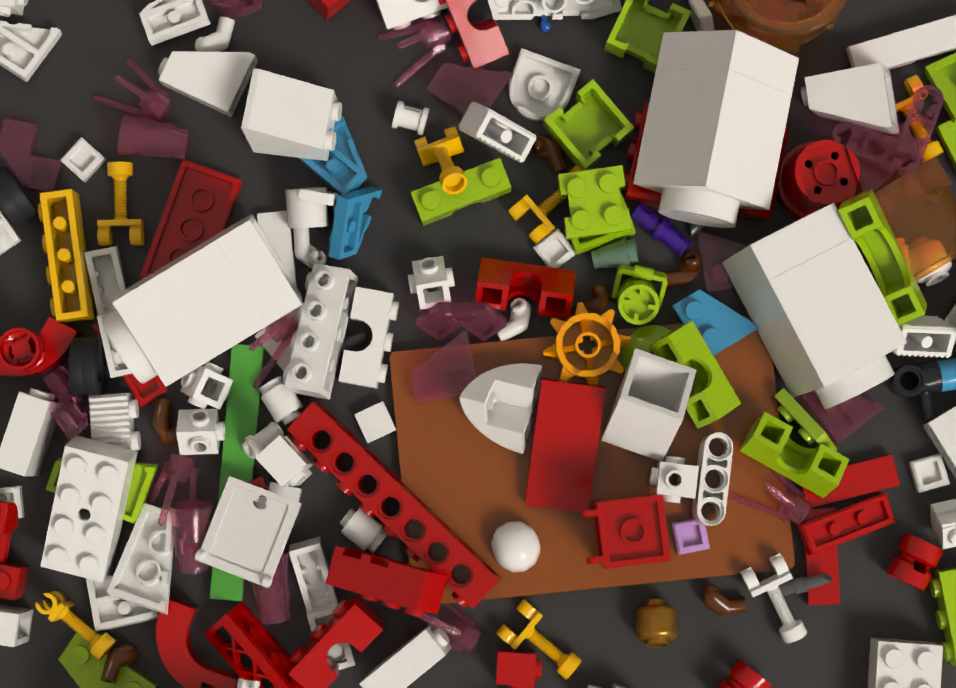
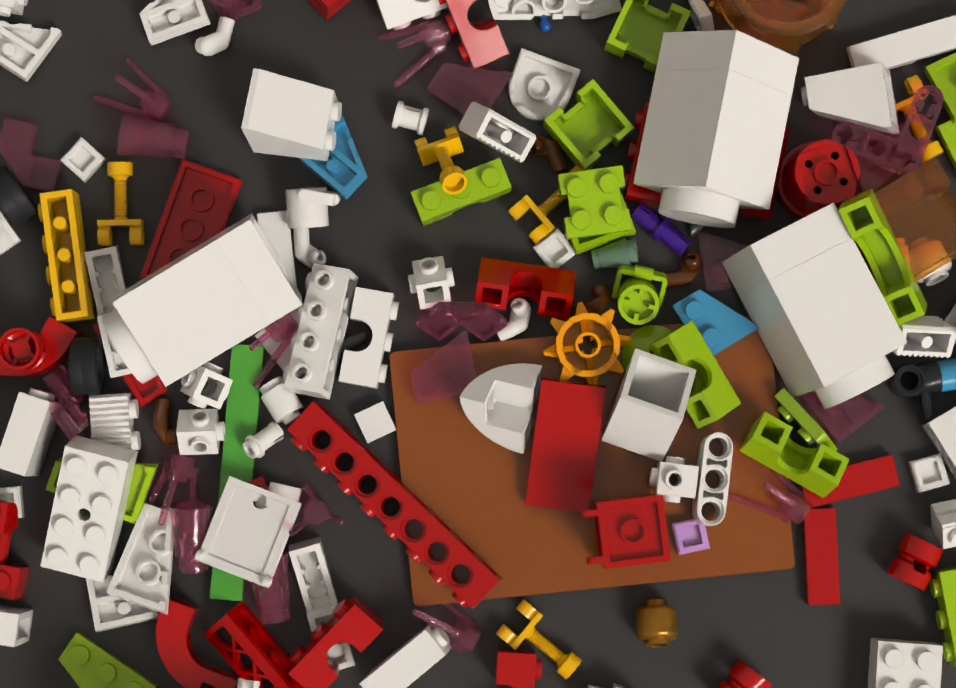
(61, 610): yellow bar -> none
(117, 658): reddish brown arm -> none
(209, 77): white slope -> none
(285, 462): white arch -> none
(315, 512): none -> clear pink plant
(351, 221): dark azure wing -> none
(363, 530): white brick -> none
(387, 580): red wedge -> none
(515, 546): white hair -> none
(720, 604): reddish brown arm -> none
(792, 629): white bar -> none
(803, 584): dark grey piece -> none
(846, 523): red tile -> none

